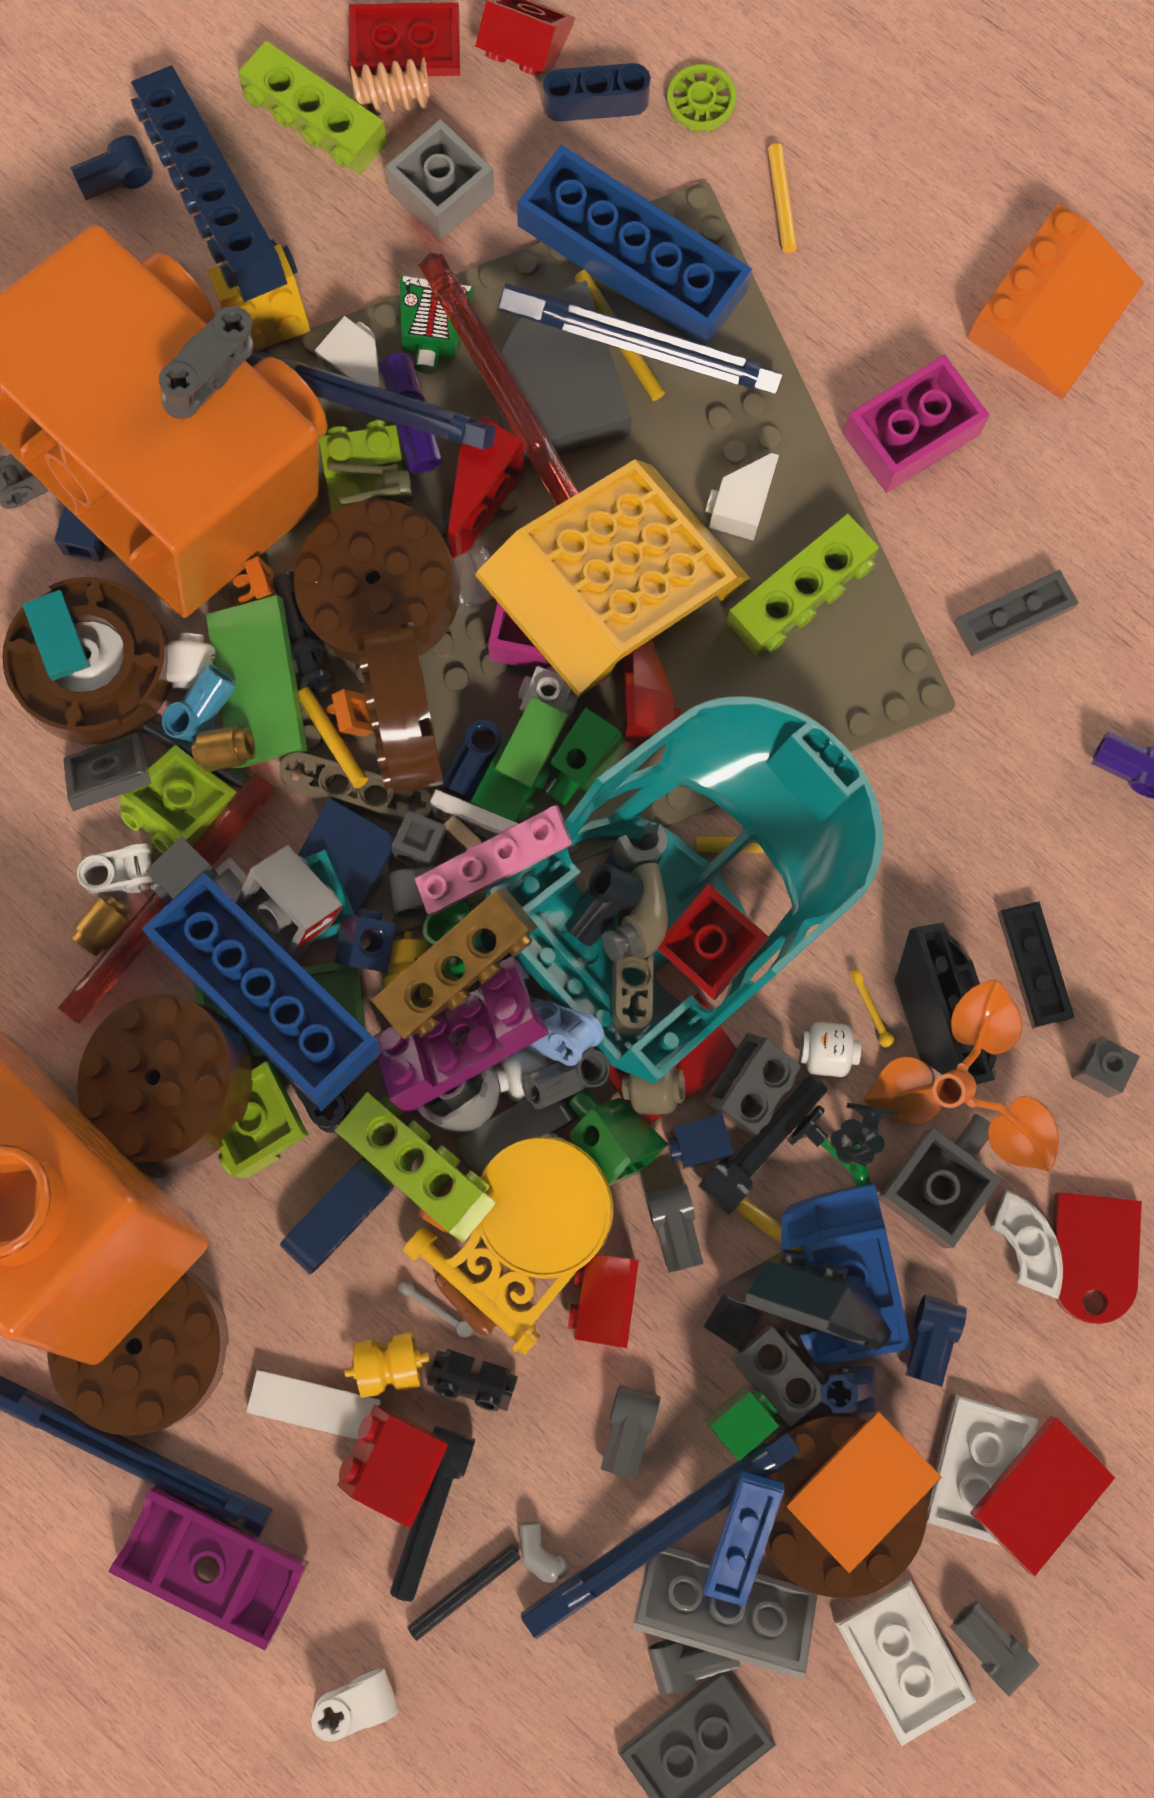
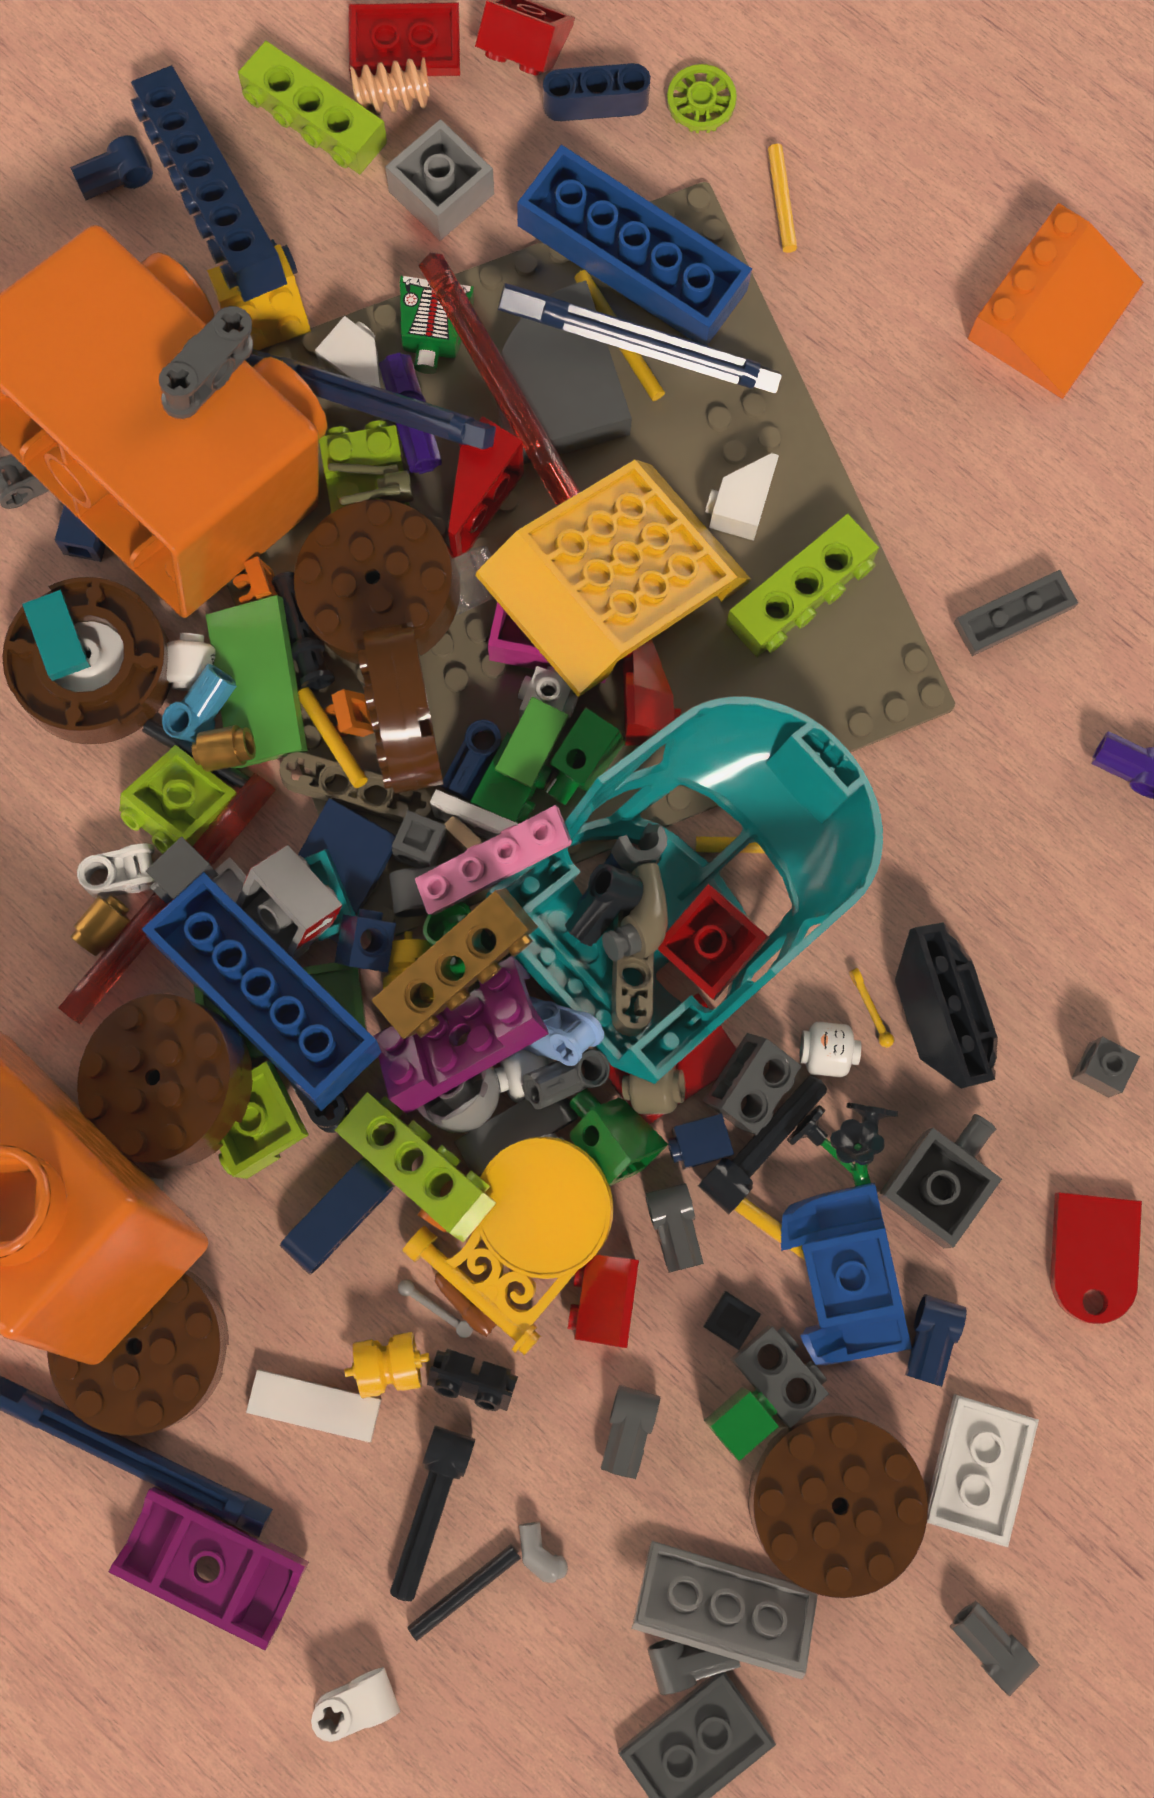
(106, 771): dark grey tile -> none
(391, 1465): red slope -> none
(654, 1537): dark blue piece -> none
(743, 1538): blue tile -> none
(811, 1296): black wedge -> none
(851, 1390): dark blue piece -> none
(863, 1491): orange tile -> none
(905, 1662): white tile -> none
(915, 423): dark pink brick -> none
(991, 1022): orange plant -> none
(1034, 1244): white tile -> none
(1035, 965): black tile -> none
(1042, 1495): red tile -> none

